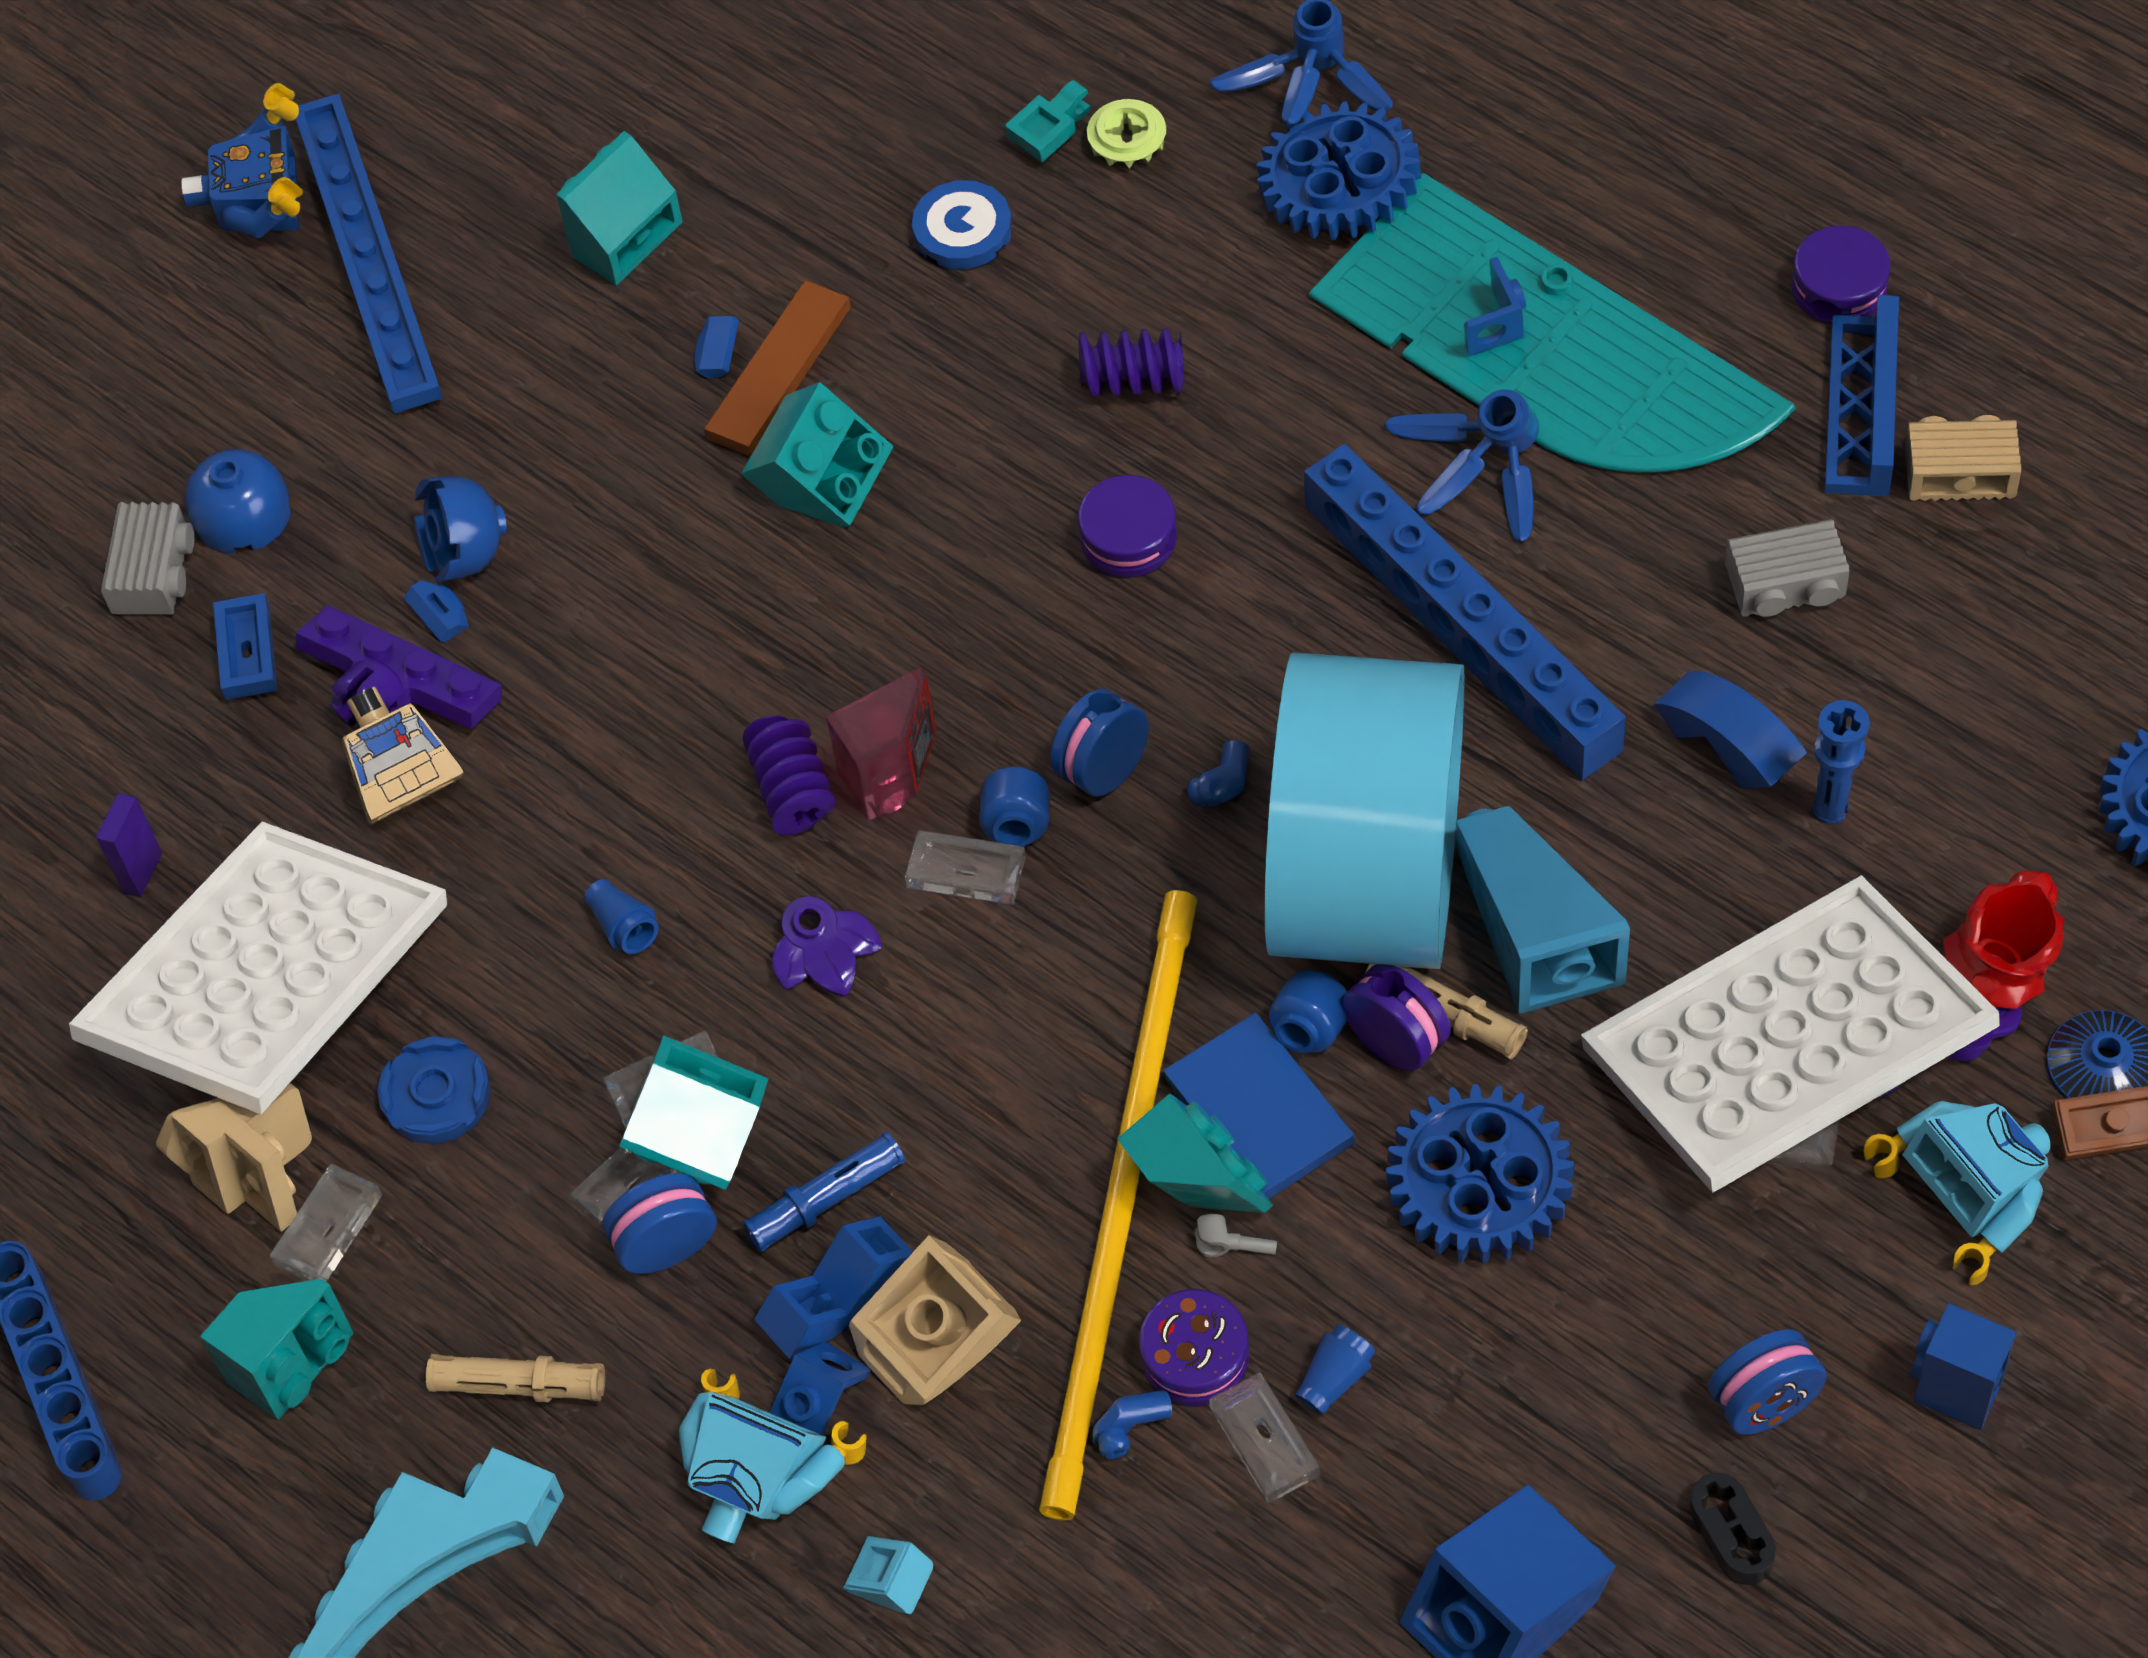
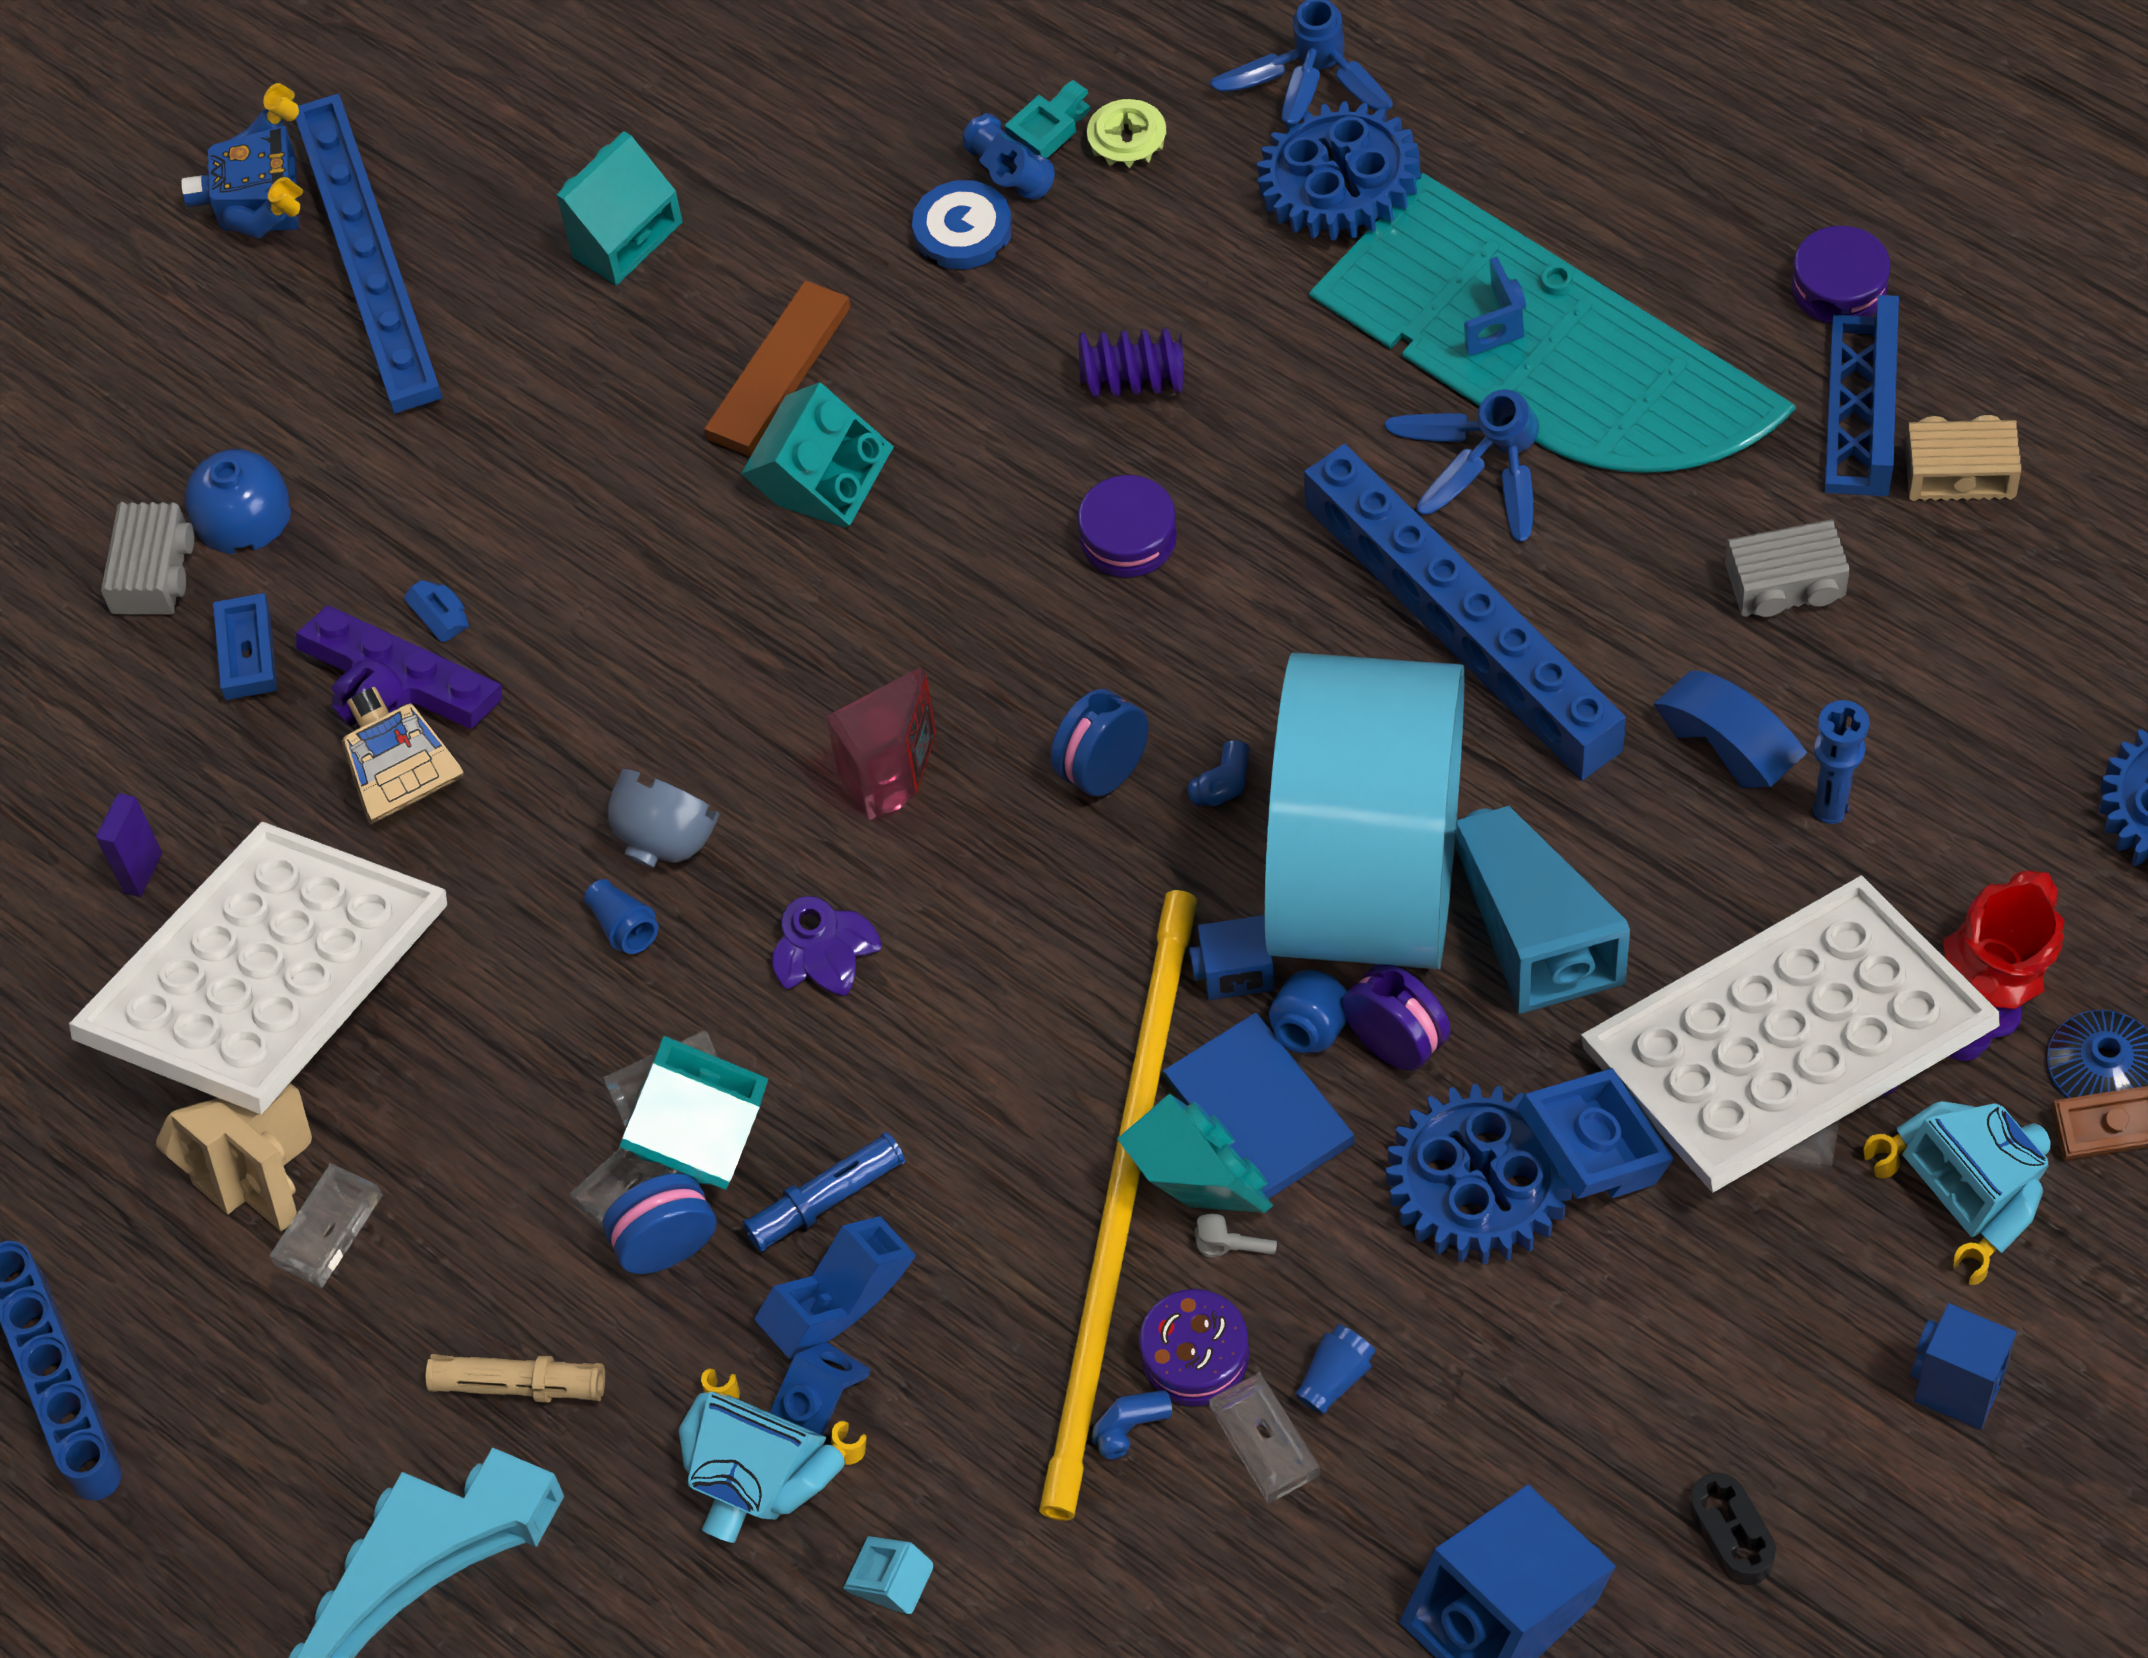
(278, 1341): teal slope -> none
(434, 1090): blue tile -> none
(457, 527): blue cylinder -> none
(658, 820): none -> sand blue cylinder
(715, 346): blue piece -> none
(788, 773): dark purple piece -> none
(930, 1323): tan slope -> none
(941, 858): clear piece -> none
(1007, 159): none -> blue connector
(1014, 806): blue head -> none
(1233, 958): none -> blue brick
(1473, 1019): tan pin -> none
(1596, 1135): none -> blue plate
(1767, 1381): blue head -> none

